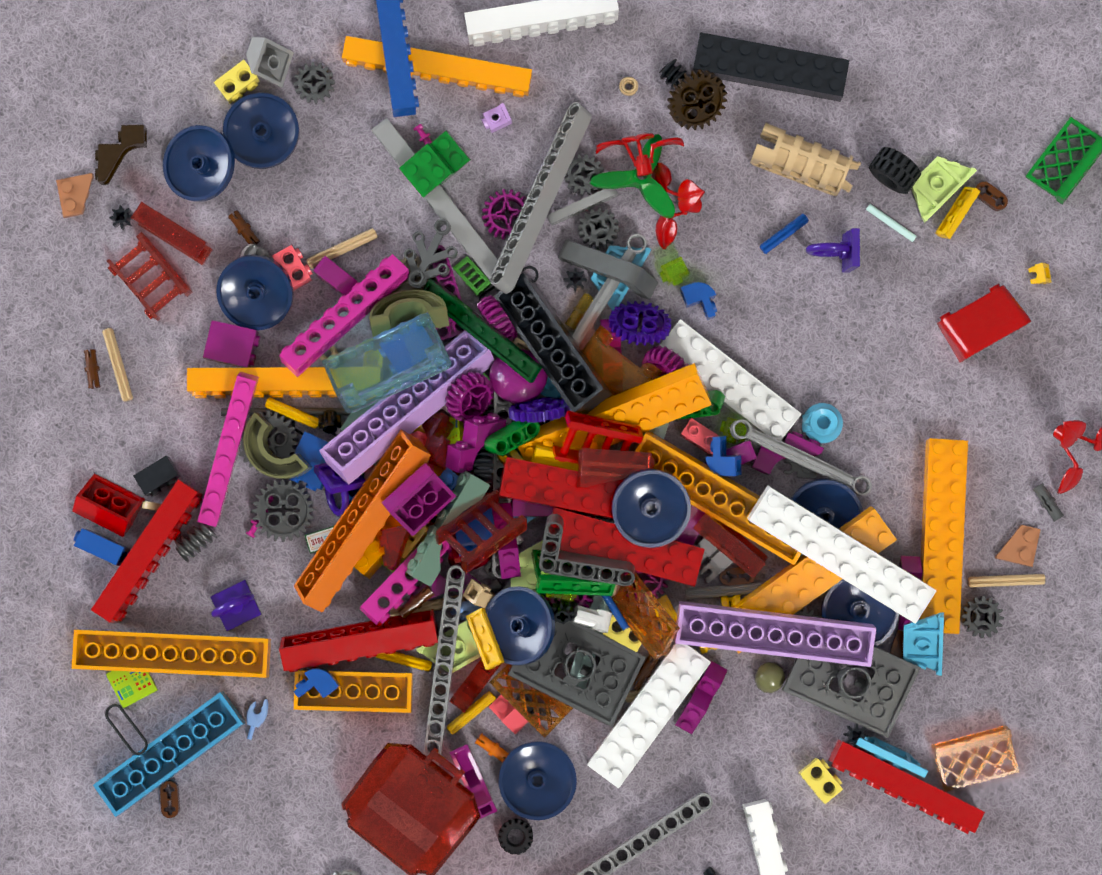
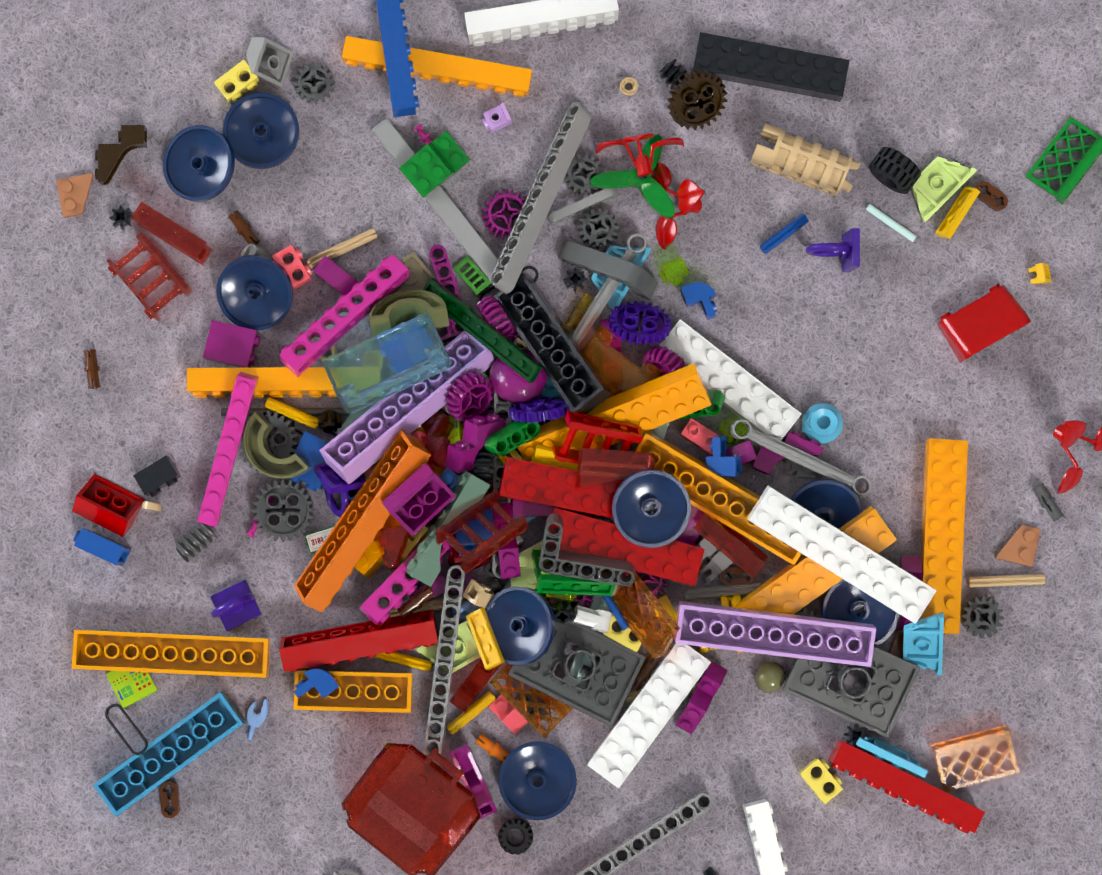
(117, 364): tan axle -> none
(147, 552): red brick -> none
(428, 256): dark grey plant -> none

